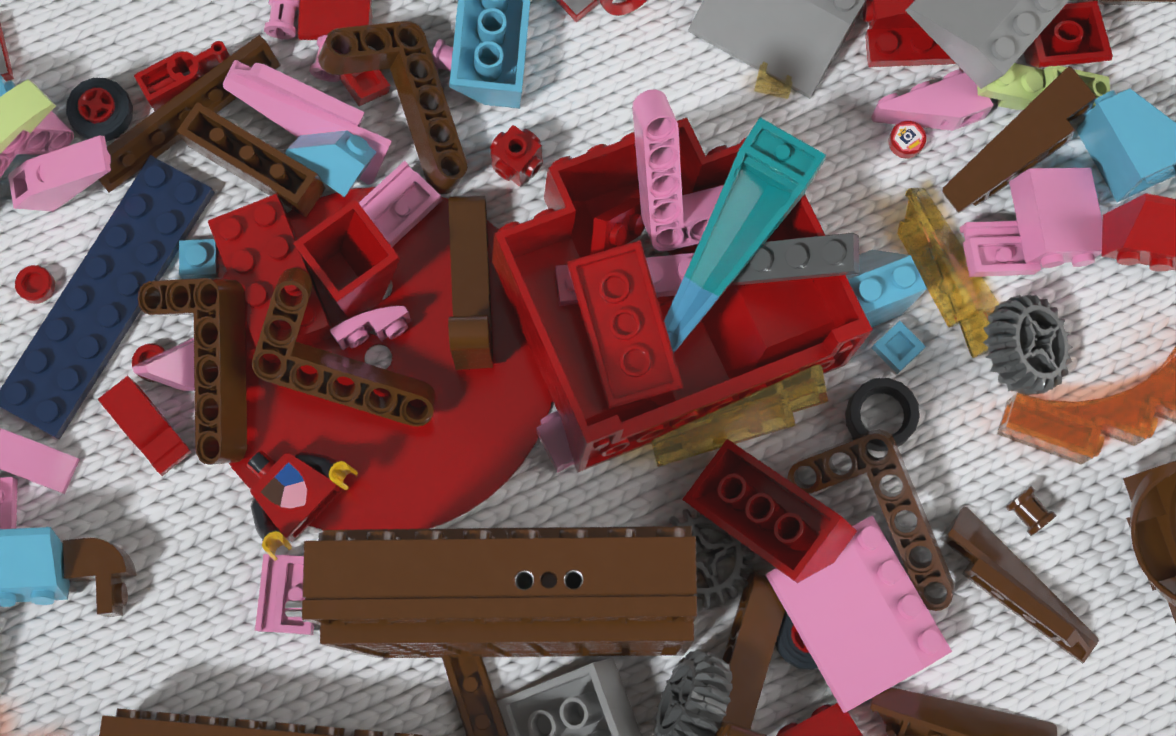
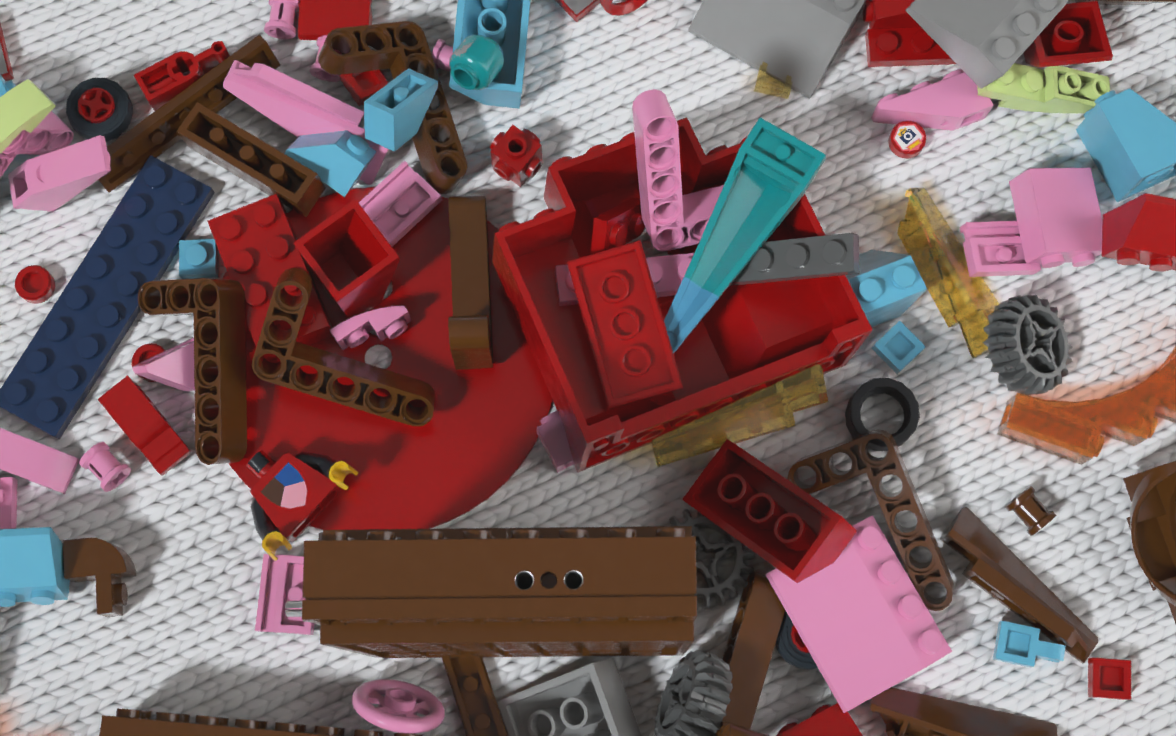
(105, 466): none -> bright pink bush
(398, 109): none -> medium azure slope
(398, 707): none -> bright pink plate
(476, 62): none -> teal head
(1021, 645): none -> medium azure plate
(1024, 142): reddish brown wedge -> none
(1109, 678): none -> red plate

